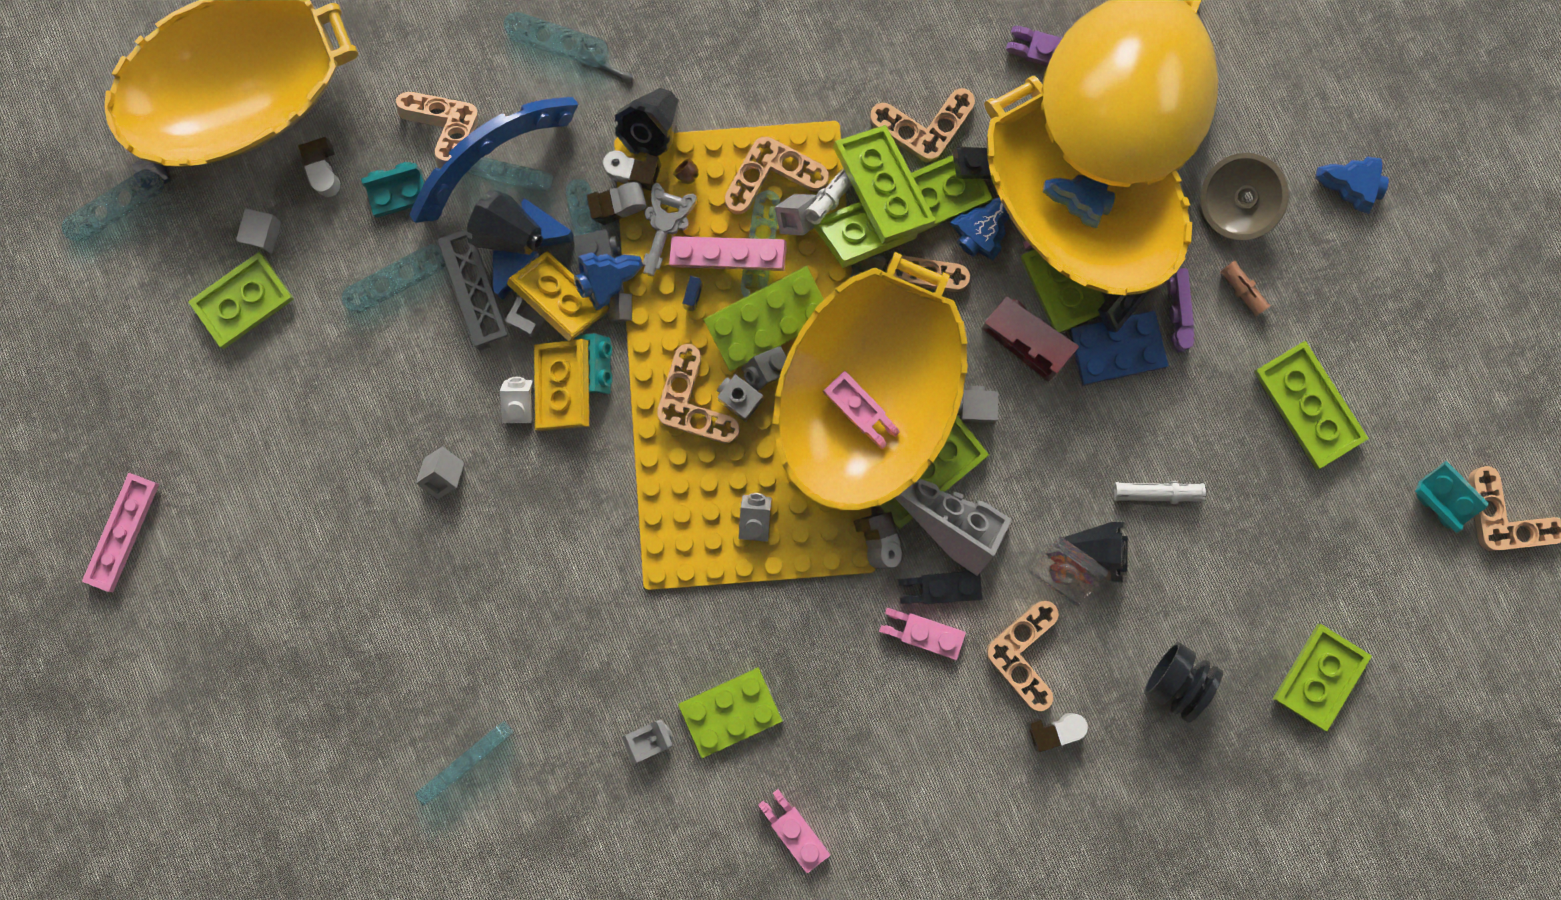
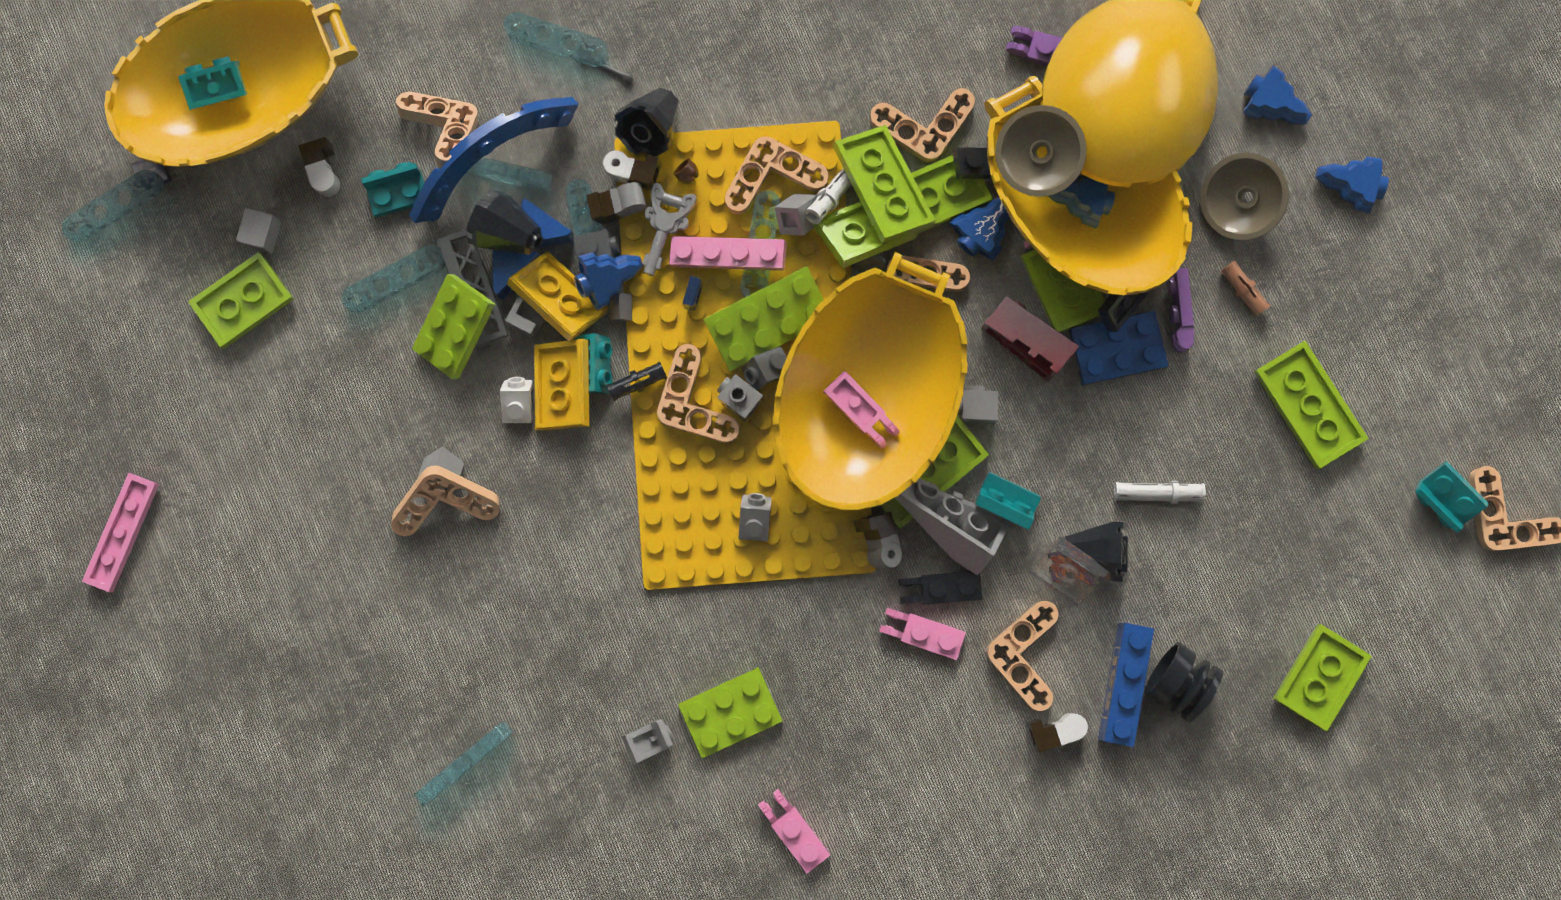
(212, 83): none -> teal bracket
(434, 492): none -> light nougat beam
(453, 326): none -> lime plate
(618, 390): none -> black pin
(1008, 500): none -> teal bracket
(1019, 145): none -> dark tan dish
(1126, 684): none -> blue brick
(1275, 99): none -> blue rock

